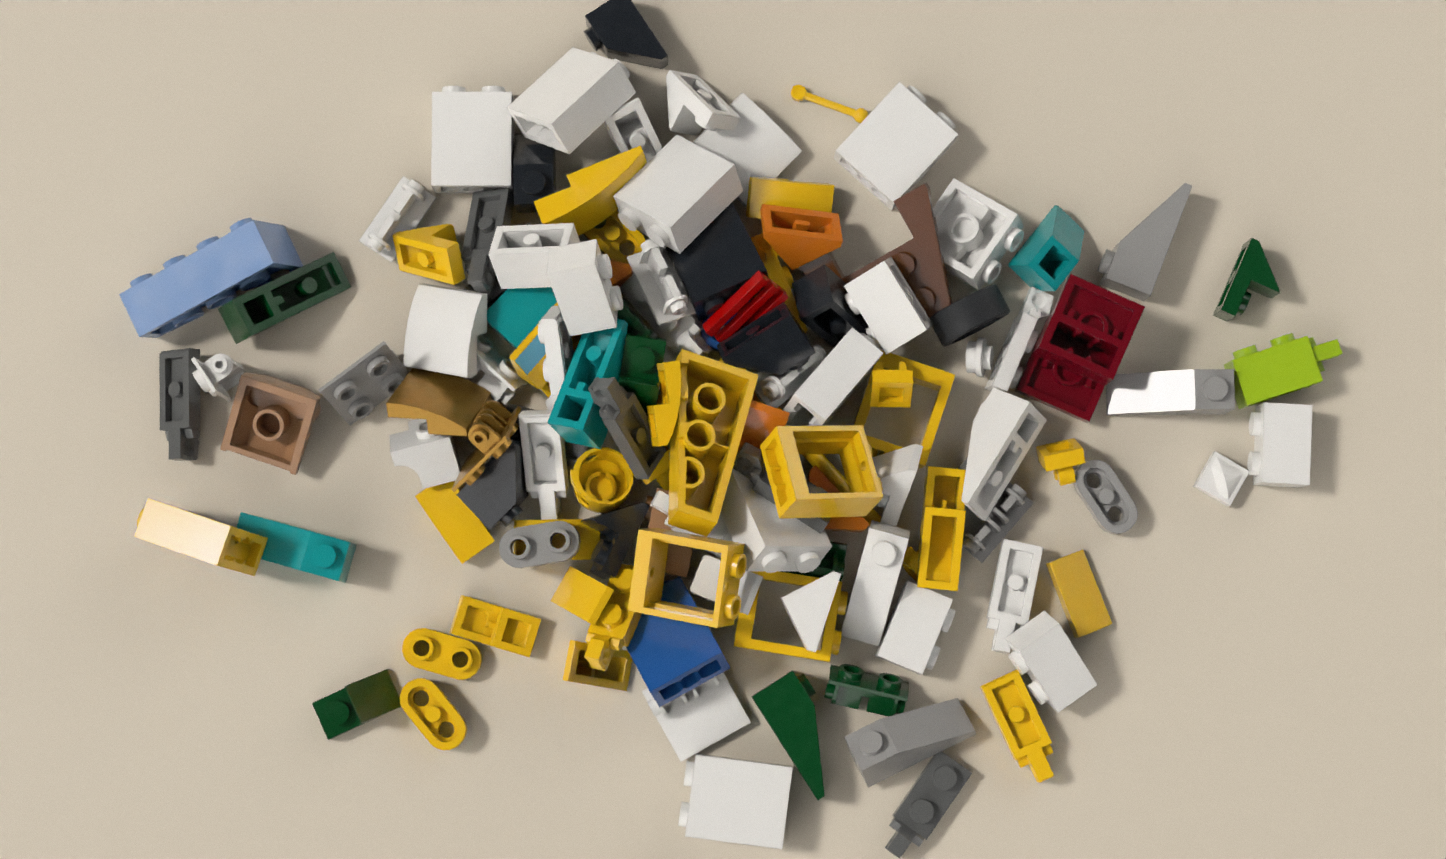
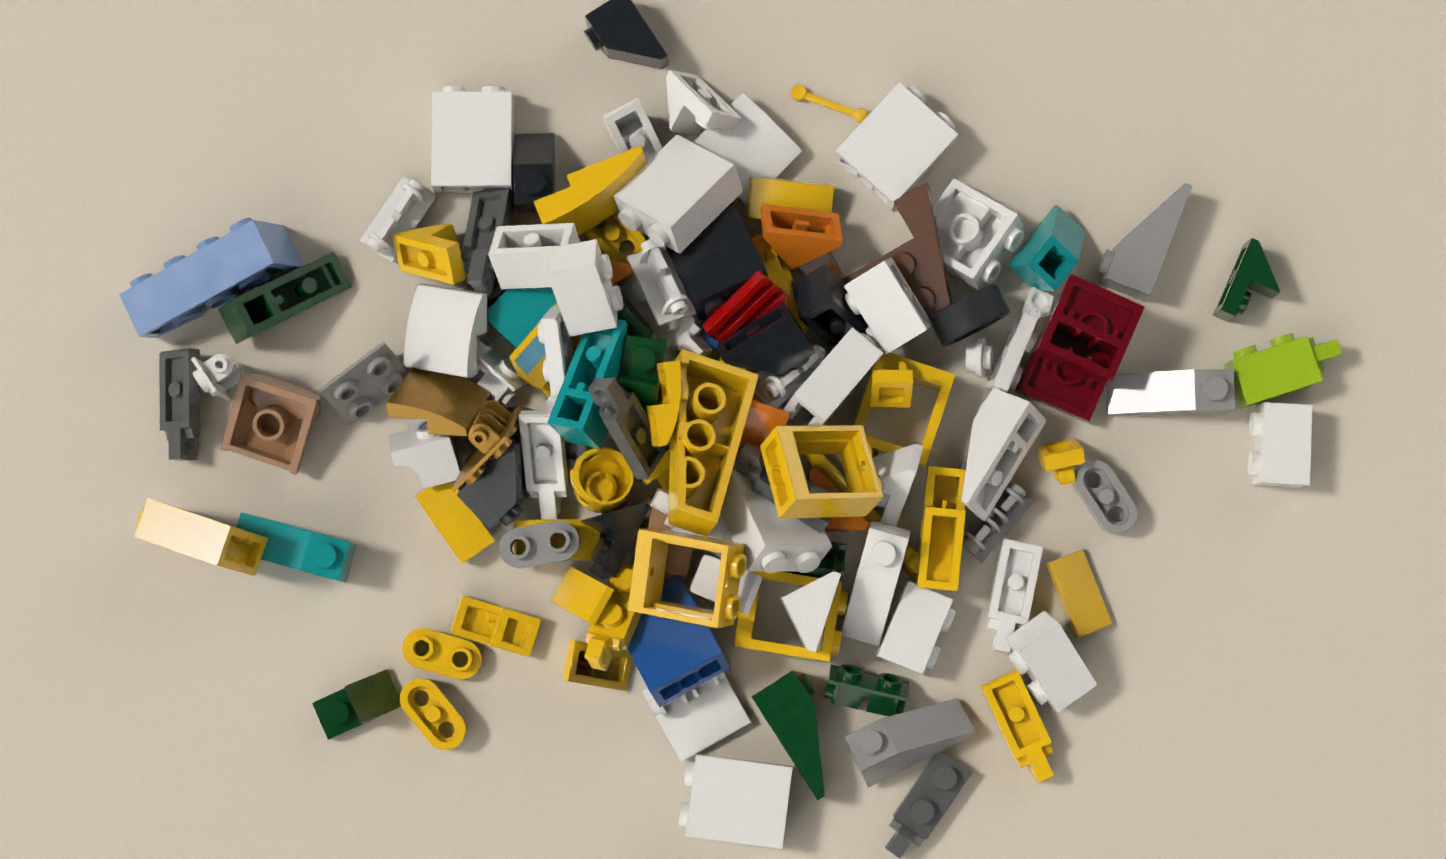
(572, 99): white brick -> none
(1221, 478): white tile -> none

